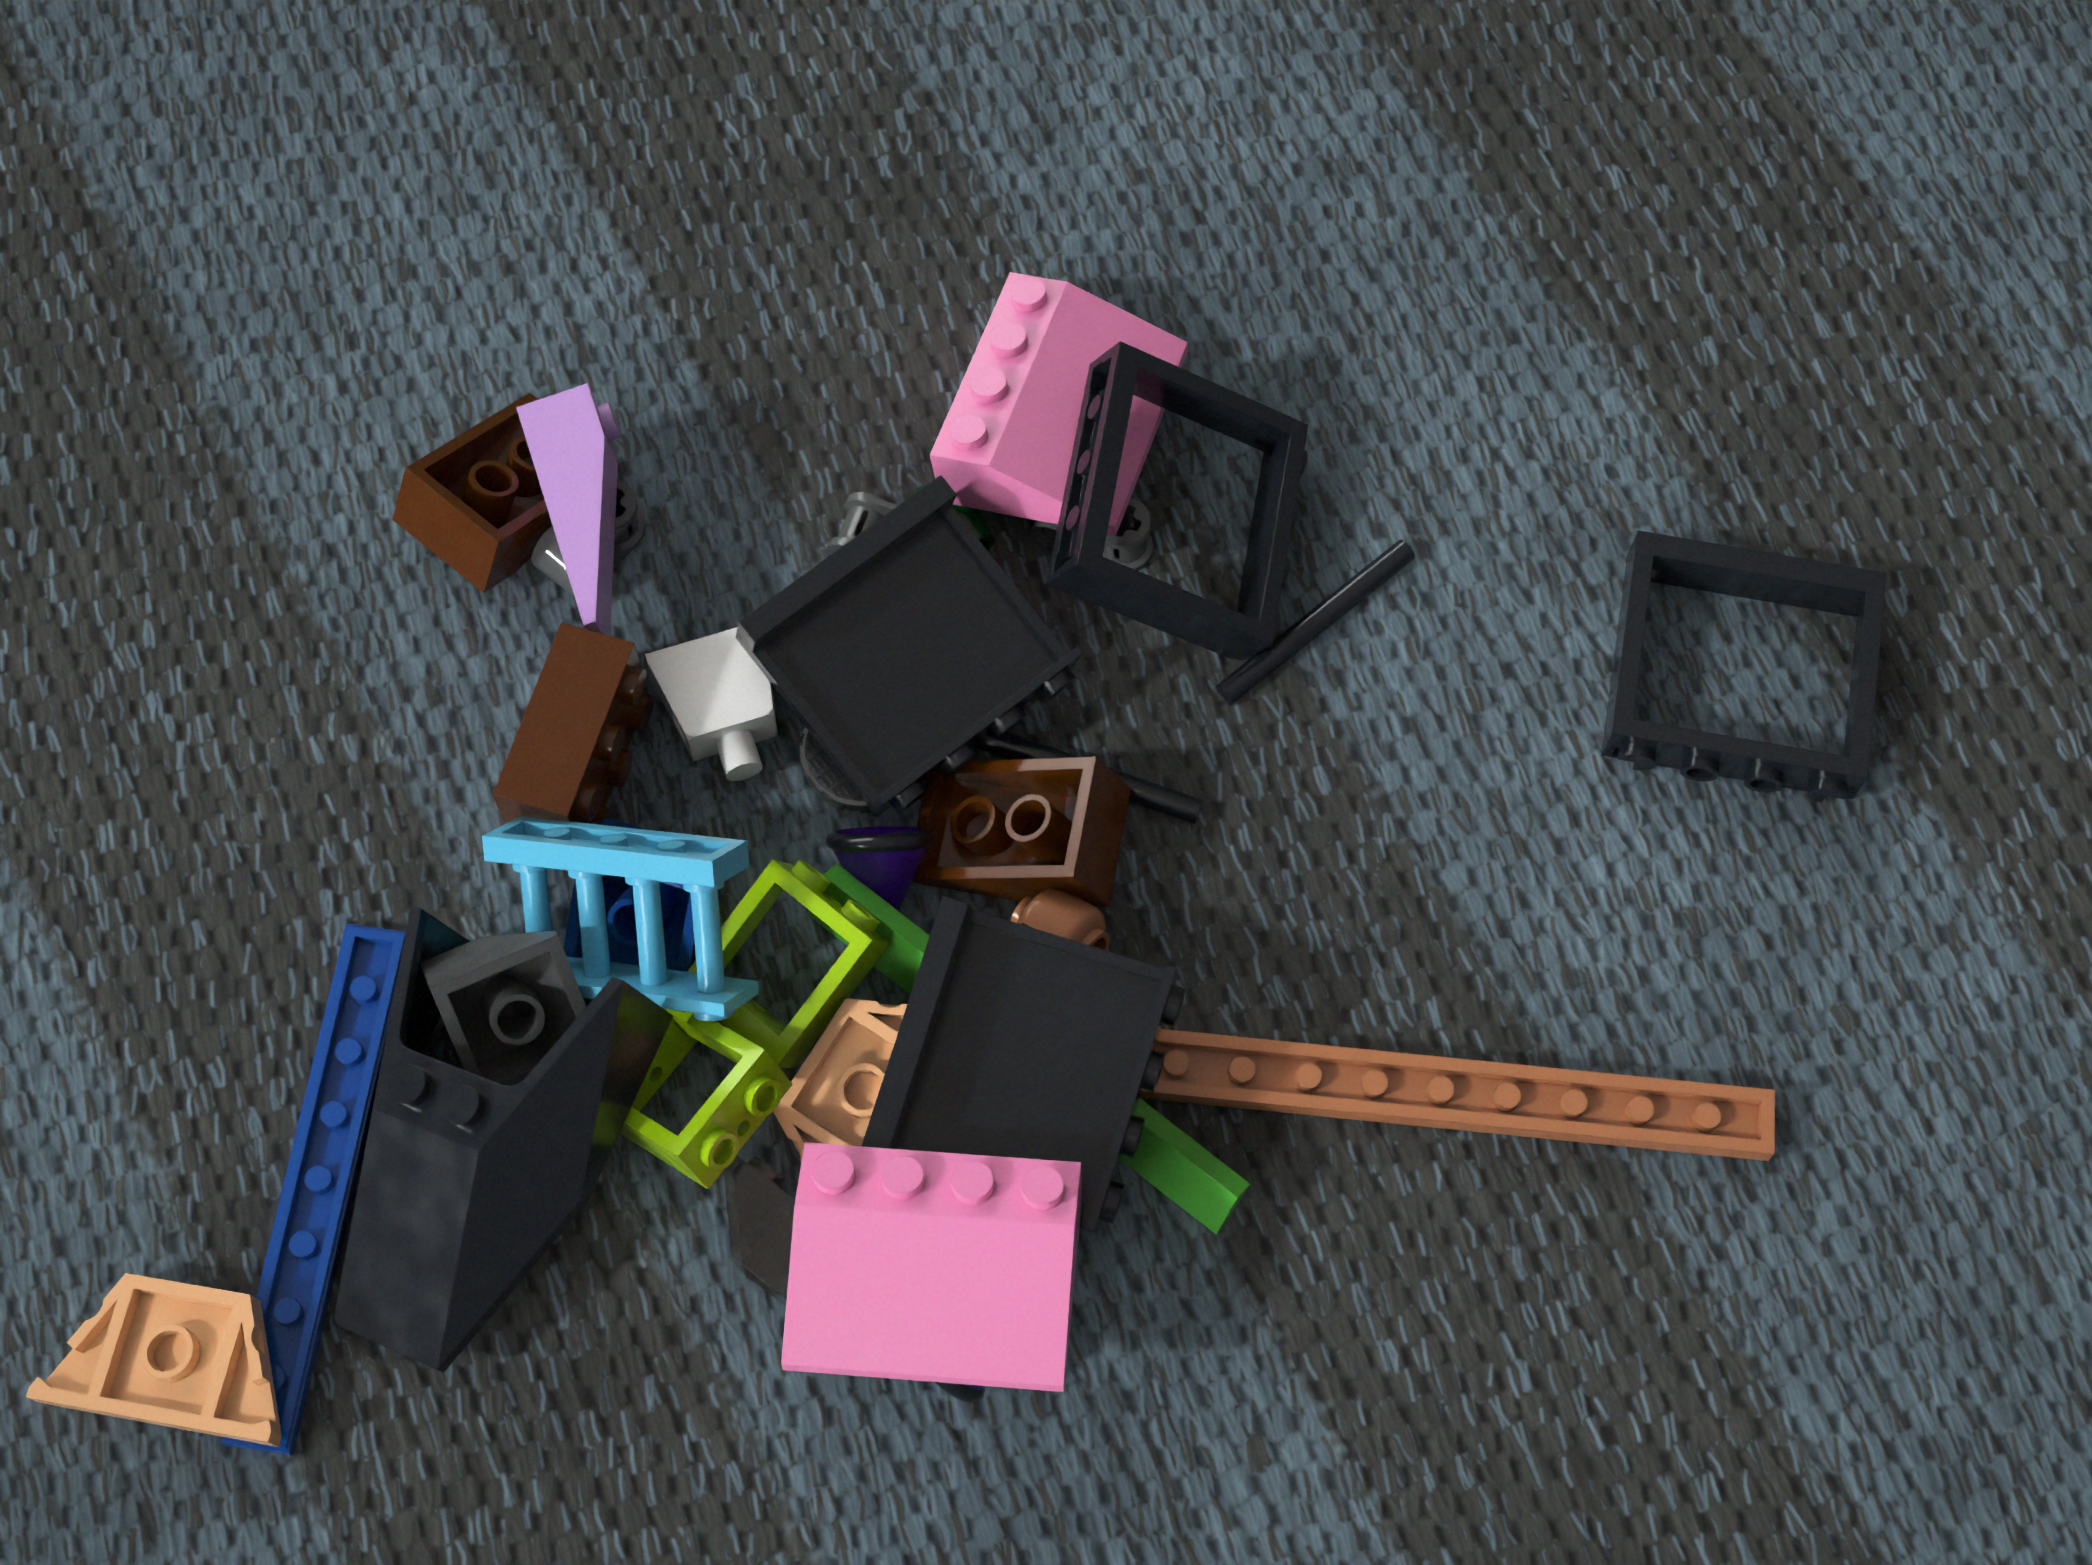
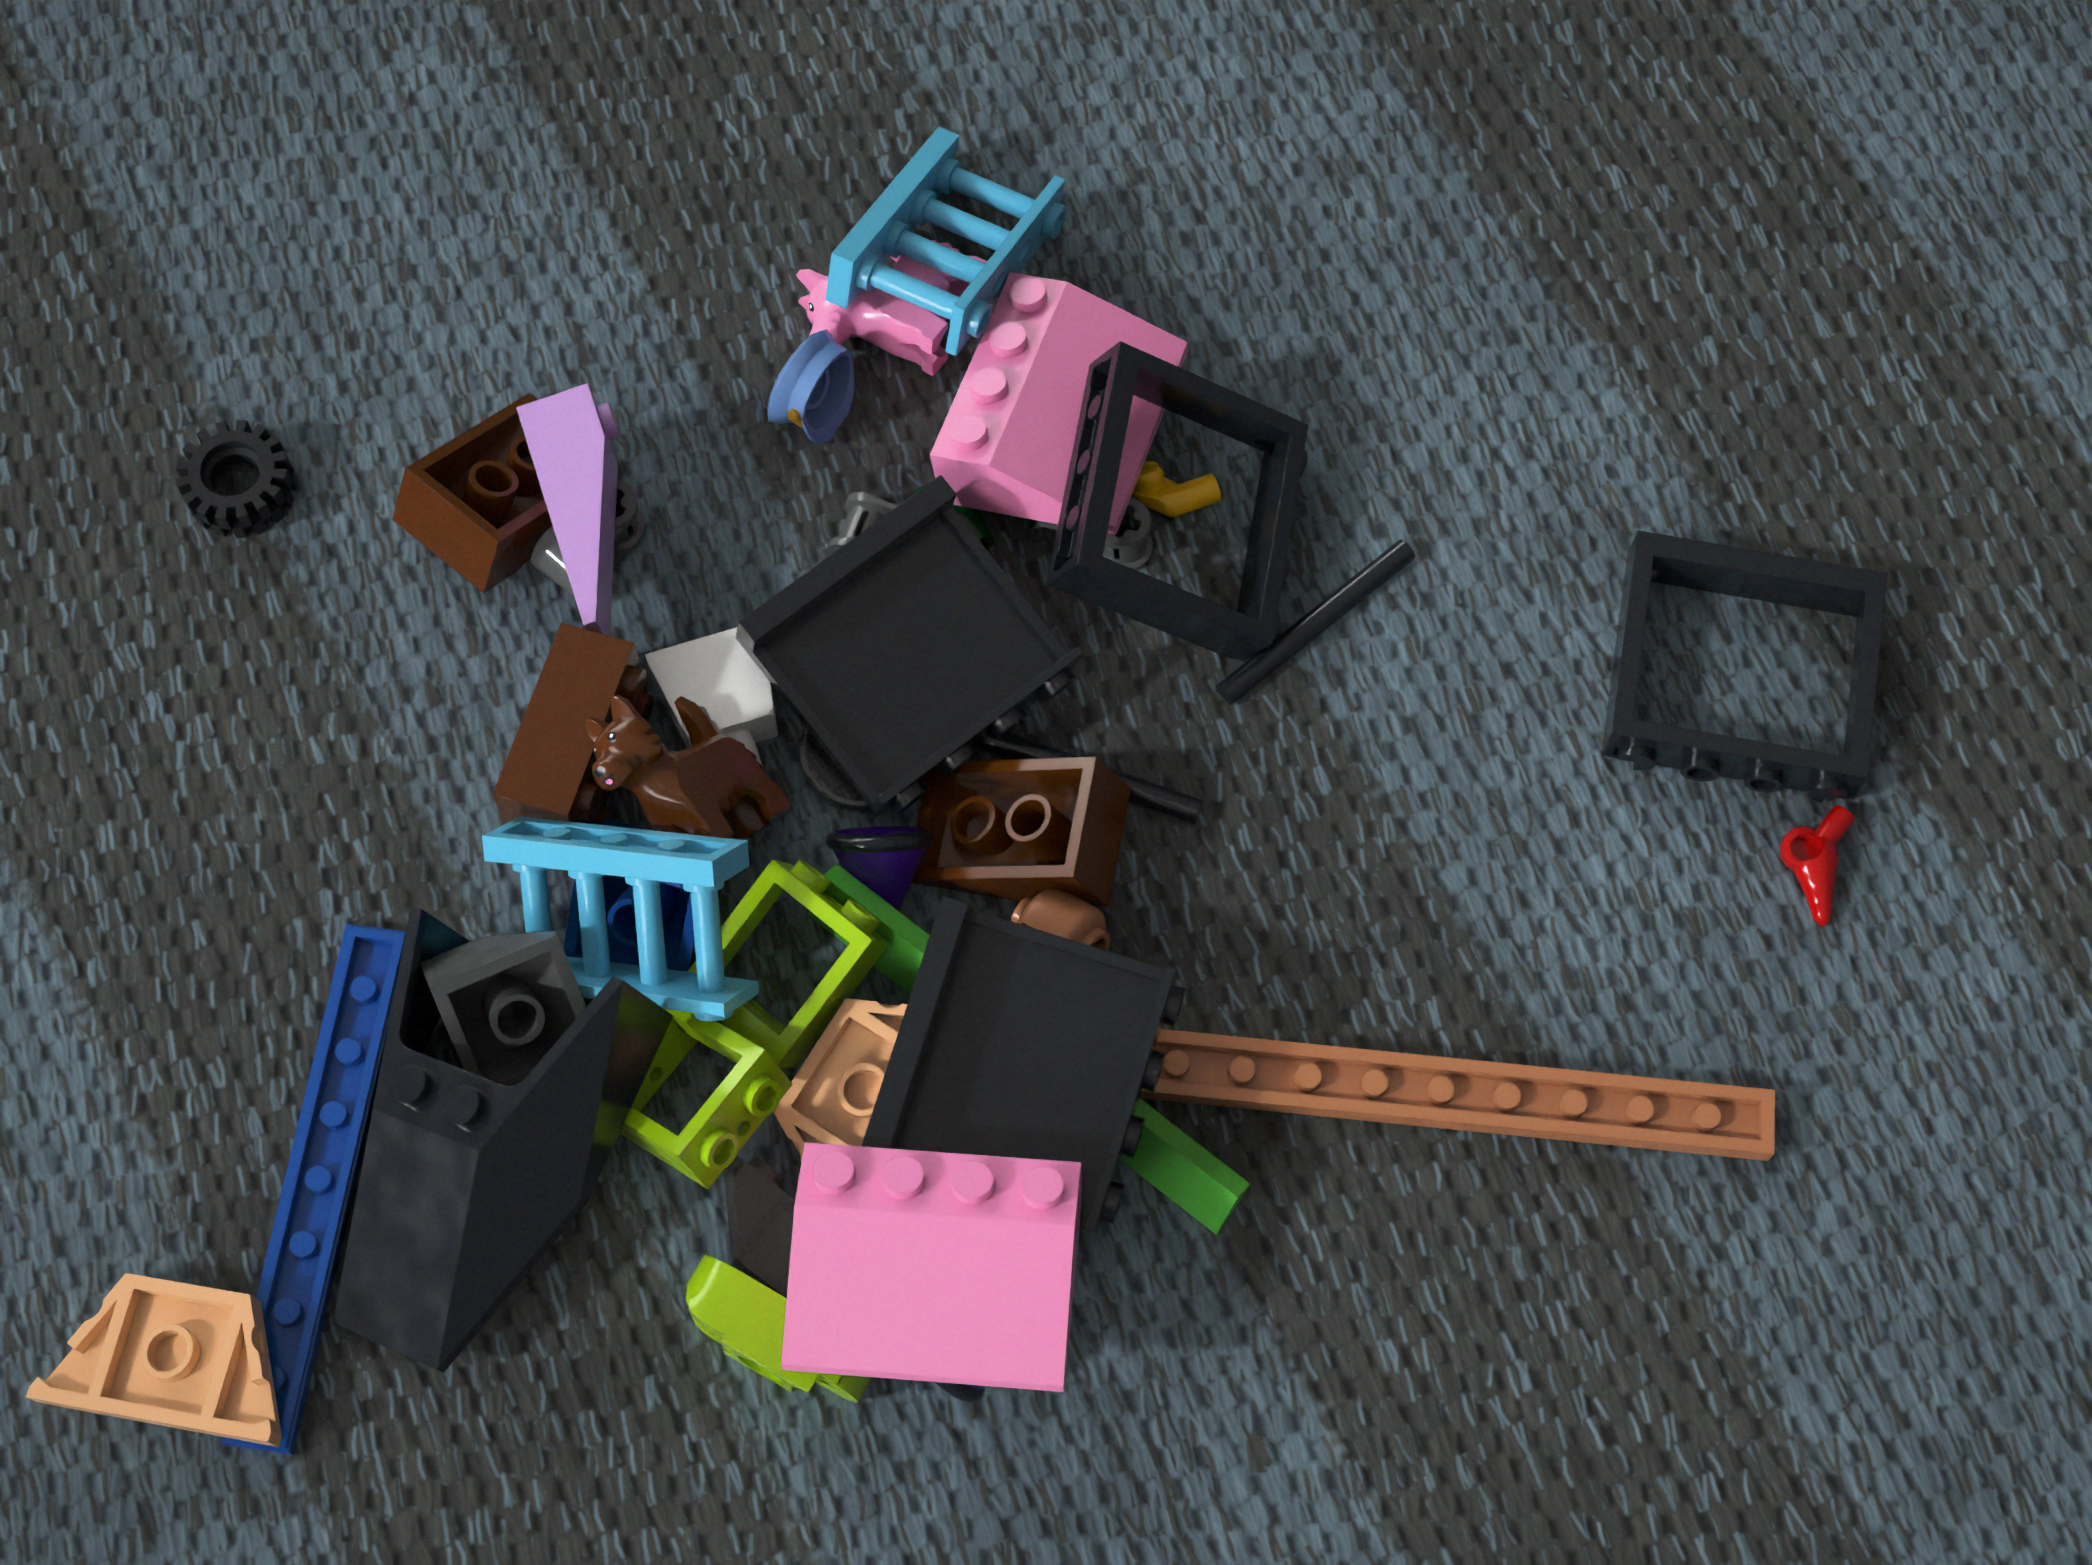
(222, 450): none -> black tyre
(686, 788): none -> reddish brown animal
(751, 1327): none -> lime piece
(814, 387): none -> medium blue piece
(884, 318): none -> bright pink animal
(912, 201): none -> medium azure fence
(1174, 498): none -> yellow arm
(1816, 860): none -> red animal

